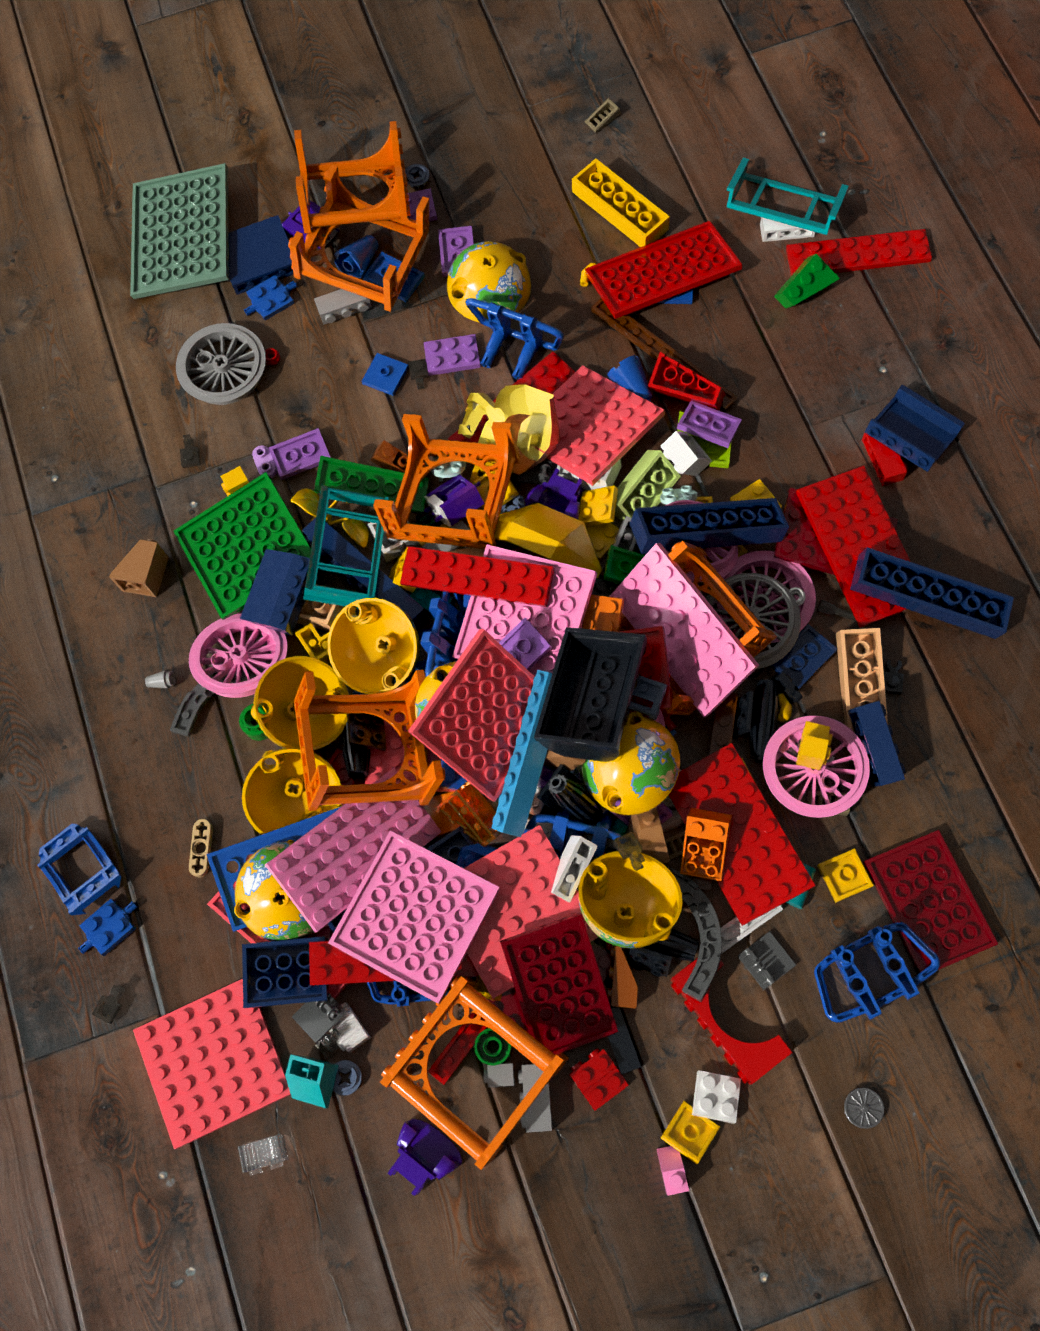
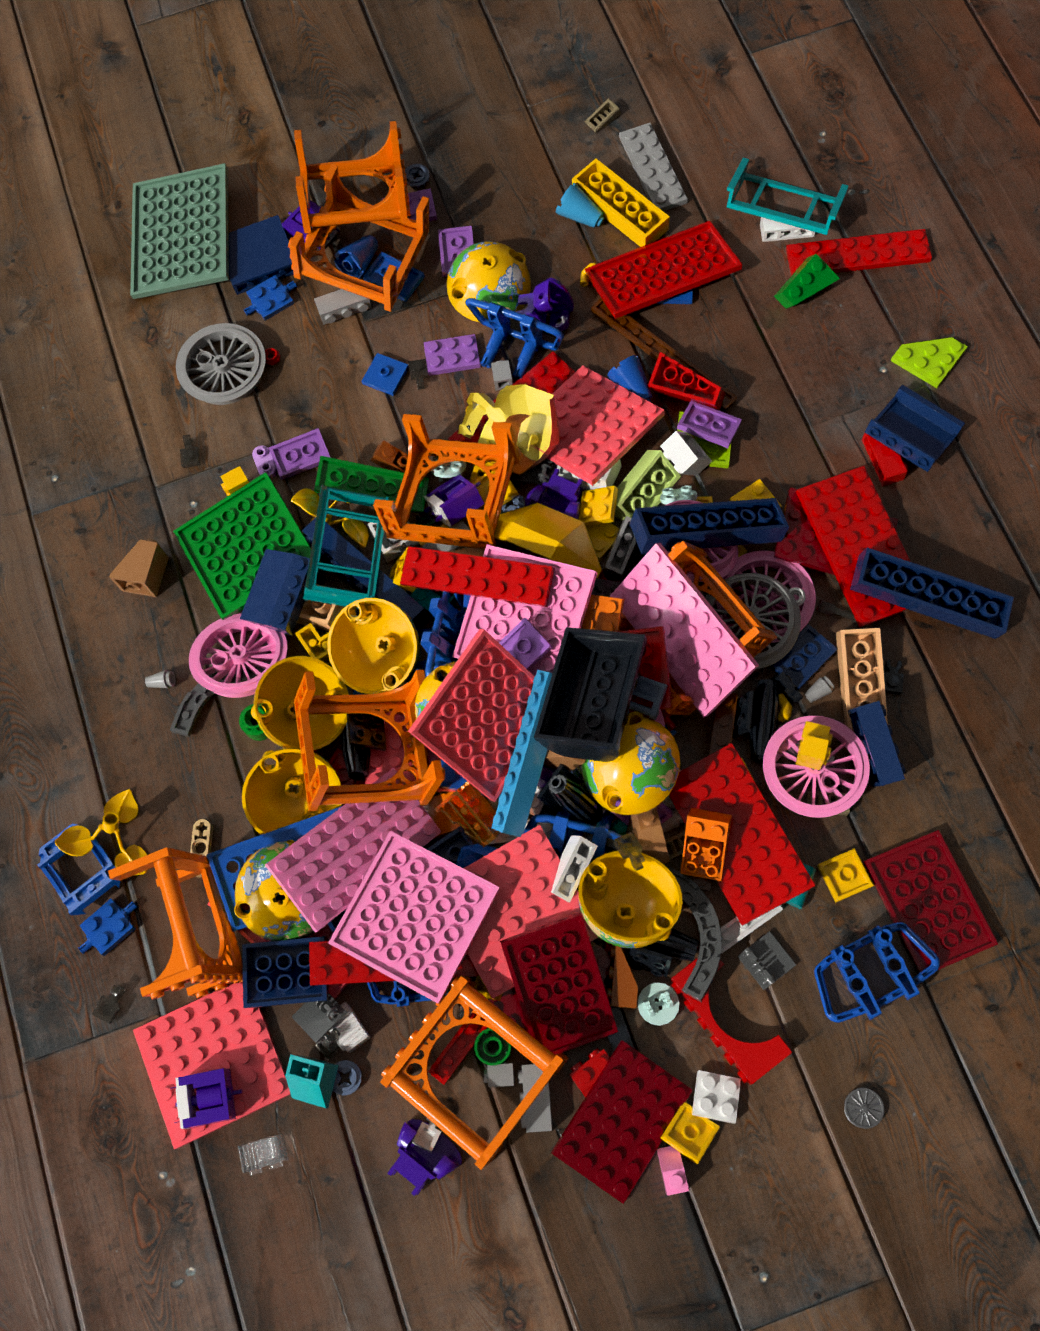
(122, 808): none -> yellow plant
(187, 958): none -> orange arch
(212, 1097): none -> dark purple piece
(426, 1136): none -> white plate
(501, 374): none -> light grey brick
(551, 298): none -> dark purple piece
(579, 207): none -> dark azure cone
(620, 564): green plate -> none
(621, 1121): none -> dark red plate
(653, 167): none -> light grey plate
(666, 999): none -> light aqua plate
(819, 689): none -> light grey cone
(930, 359): none -> lime plate

